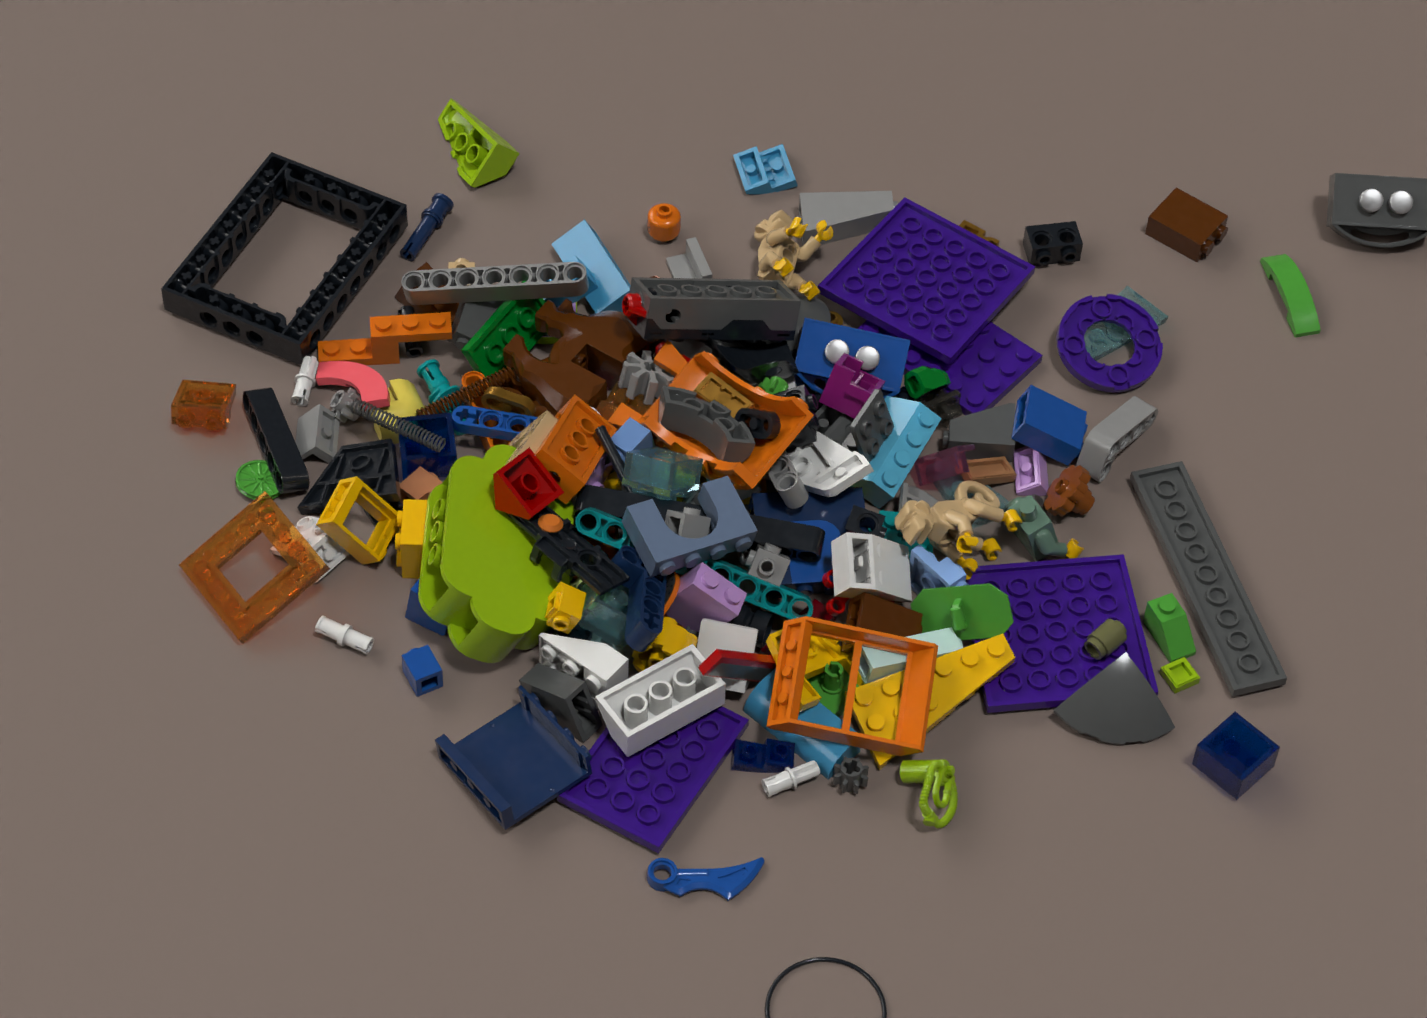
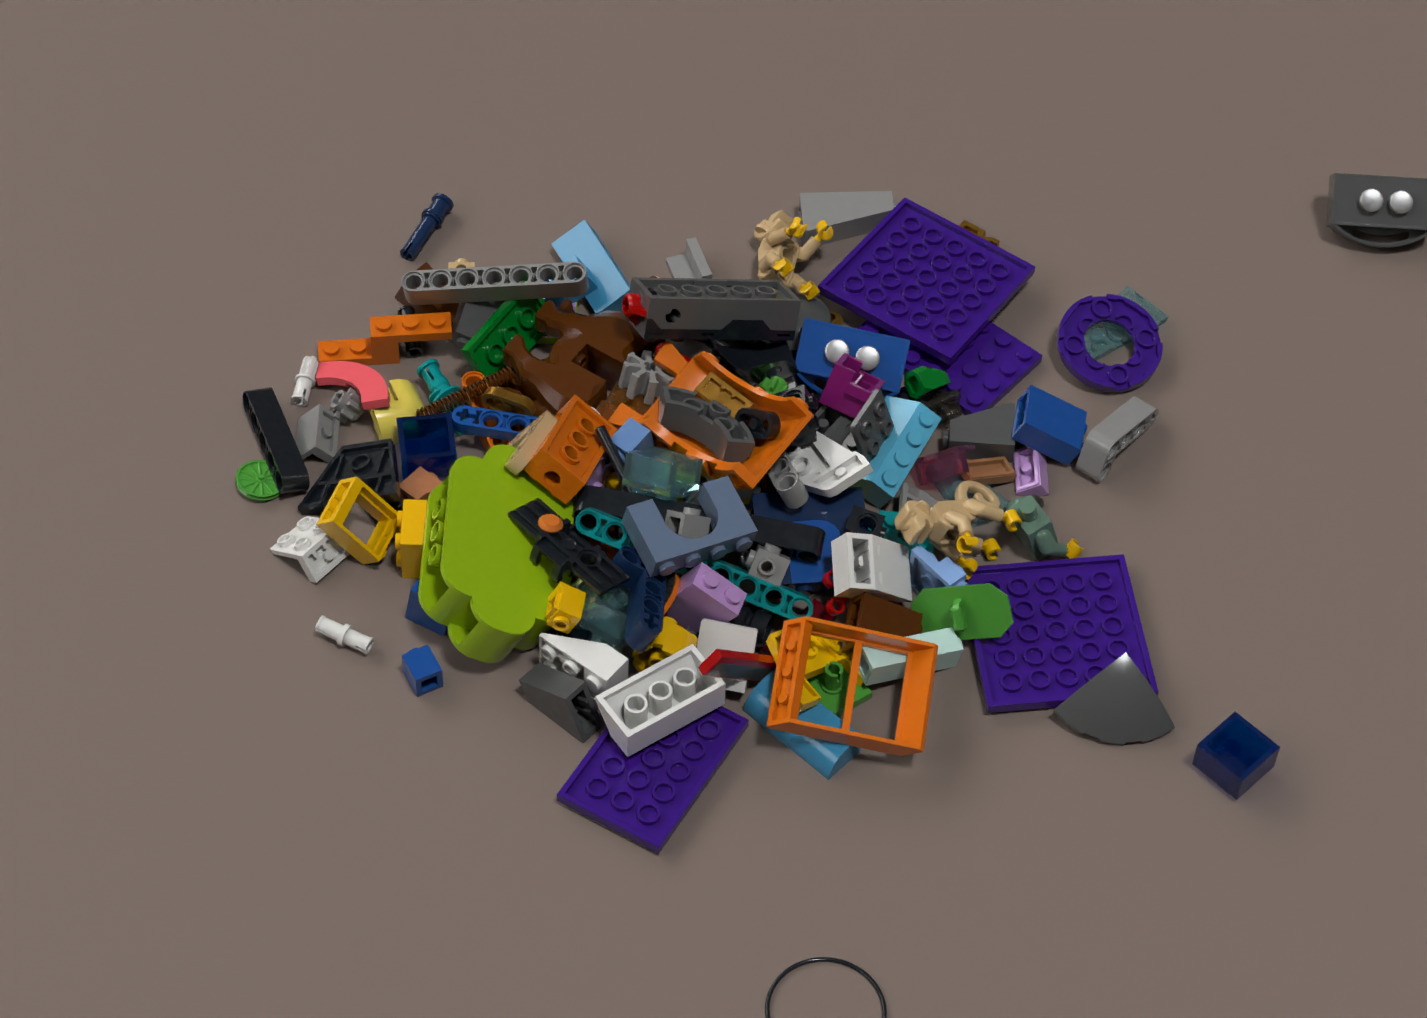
(203, 404): clear orange plate -> none
(249, 616): clear orange plate -> none
(278, 178): black brick -> none
(393, 428): dark grey piece -> none
(475, 146): lime wedge -> none
(517, 760): dark blue panel -> none
(524, 486): red slope -> none
(663, 222): orange head -> none
(723, 881): blue piece -> none
(762, 758): clear blue slope -> none
(765, 170): dark azure slope -> none
(790, 778): white axle -> none
(850, 775): dark grey gear -> none
(929, 772): lime piece -> none
(955, 680): yellow wing -> none
(1052, 243): black brick -> none
(1070, 492): dark orange plant -> none
(1106, 639): olive brick -> none
(1169, 627): bright green slope -> none
(1179, 675): lime tile -> none
(1187, 225): reddish brown brick -> none
(1208, 579): dark grey plate -> none
(1295, 294): bright green slope -> none

